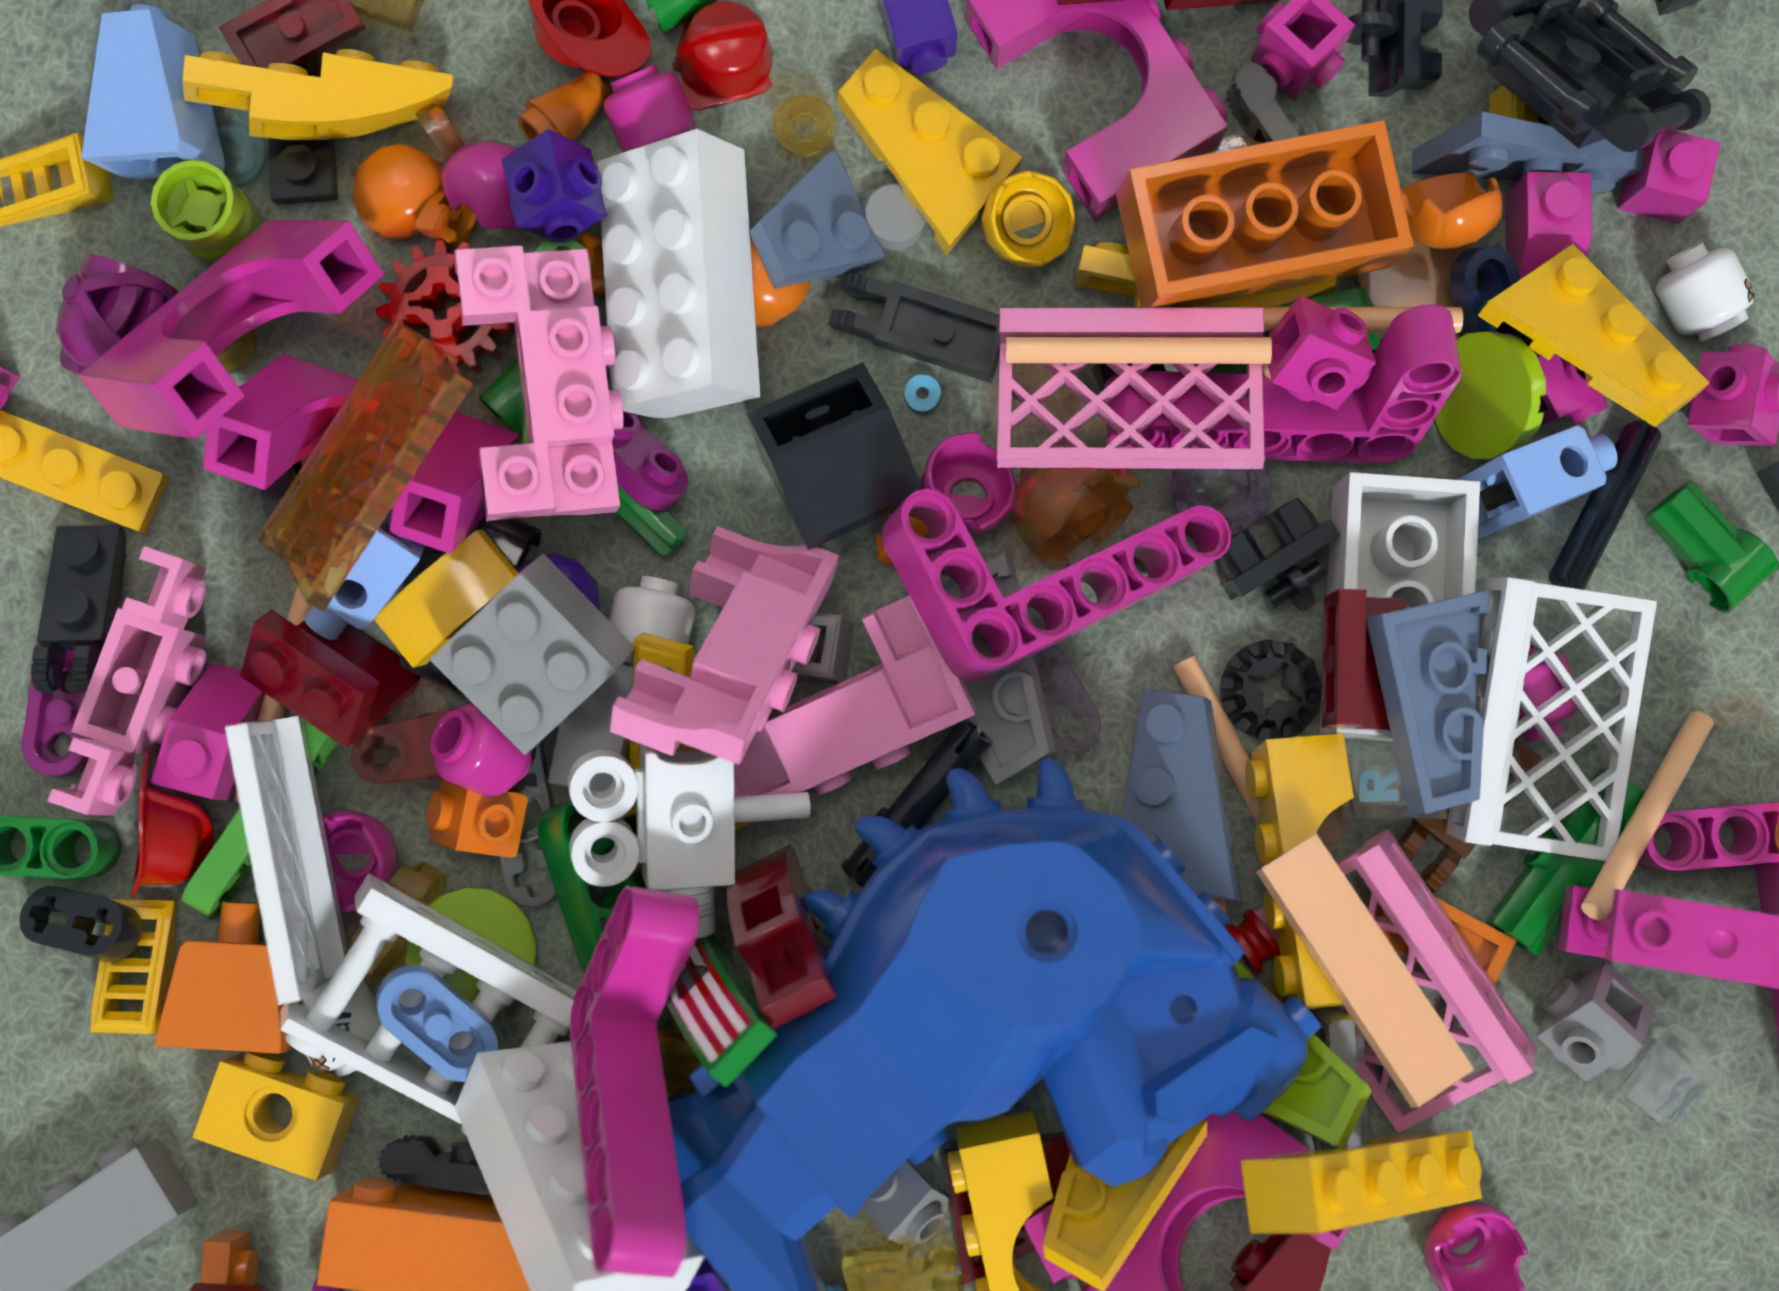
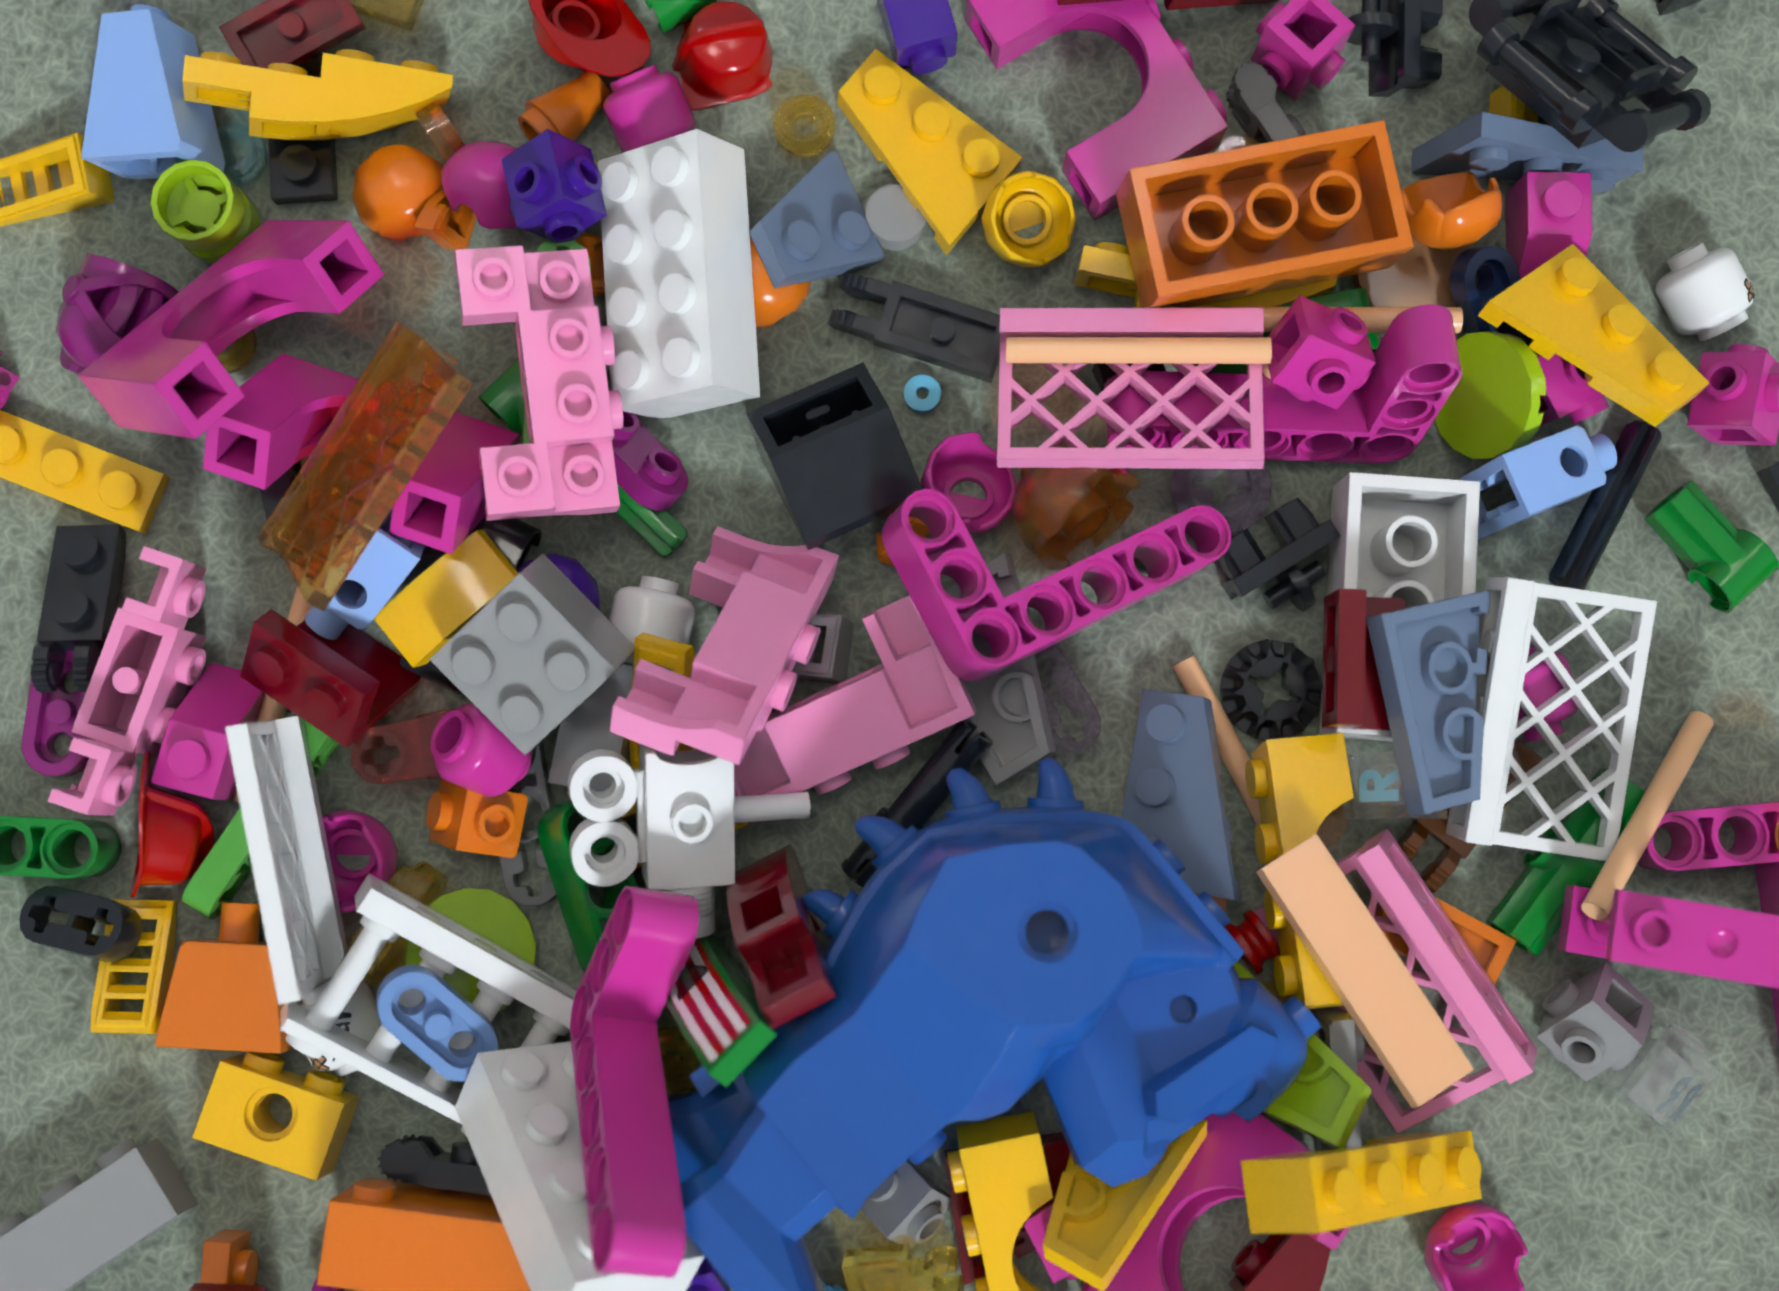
(423, 291): red gear -> none
(1673, 177): dark pink brick -> none

